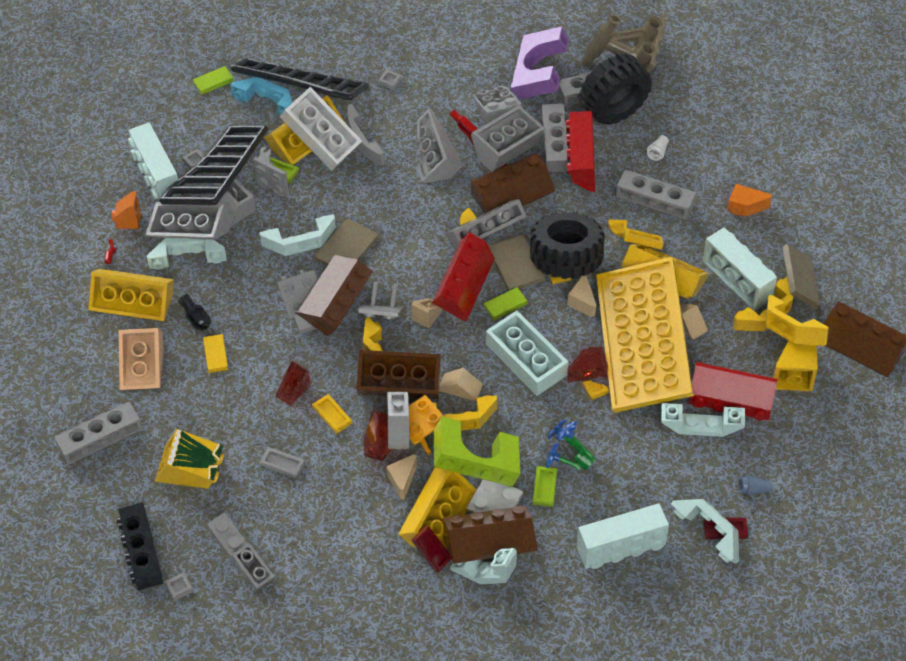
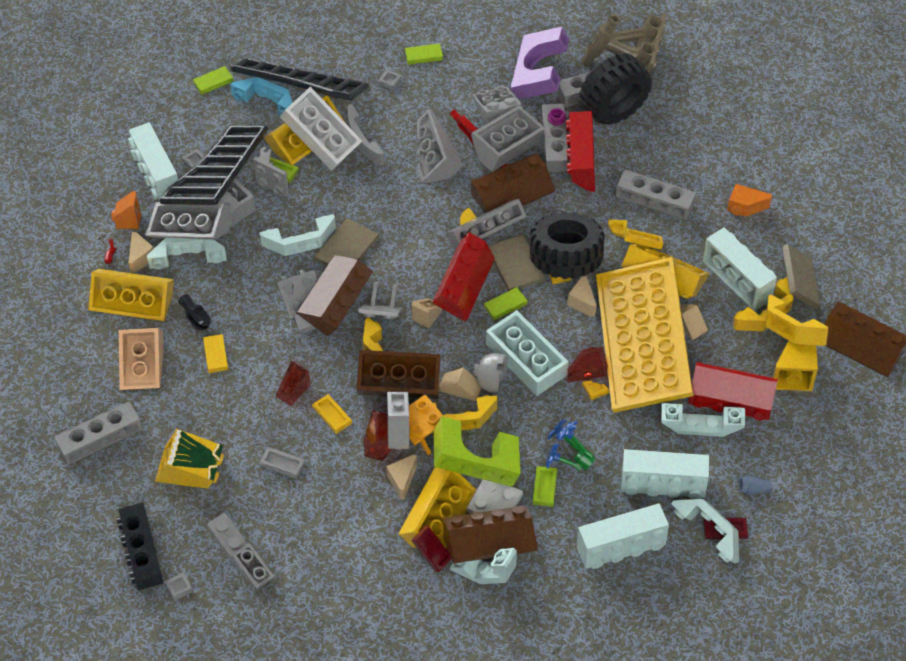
(138, 252): none -> tan slope
(423, 54): none -> lime tile
(491, 372): none -> light grey cylinder
(556, 117): none -> magenta plate
(657, 149): white cone -> none
(665, 474): none -> light aqua brick

